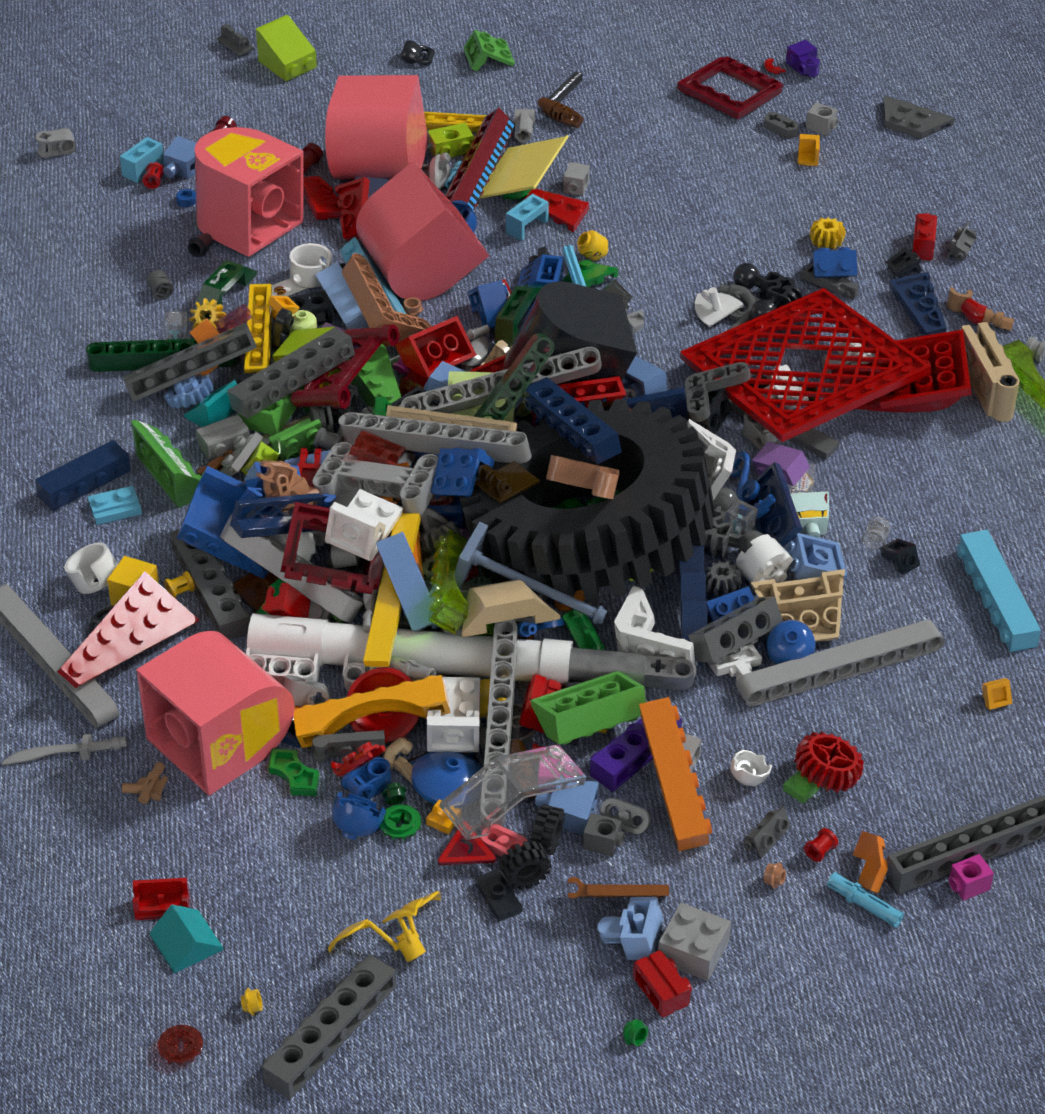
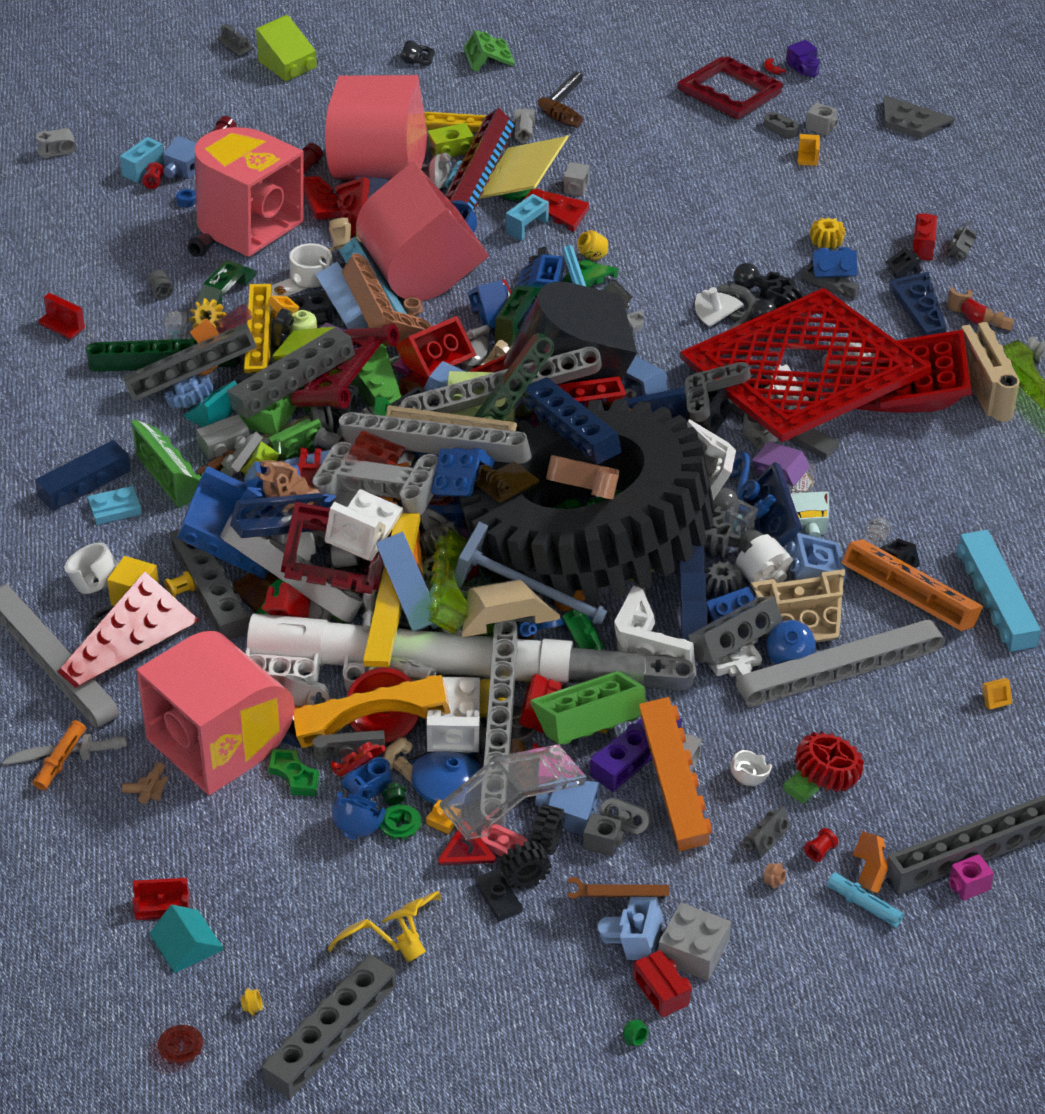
(53, 764): none -> orange pin
(62, 316): none -> red bracket
(340, 233): none -> tan piece
(912, 585): none -> orange brick

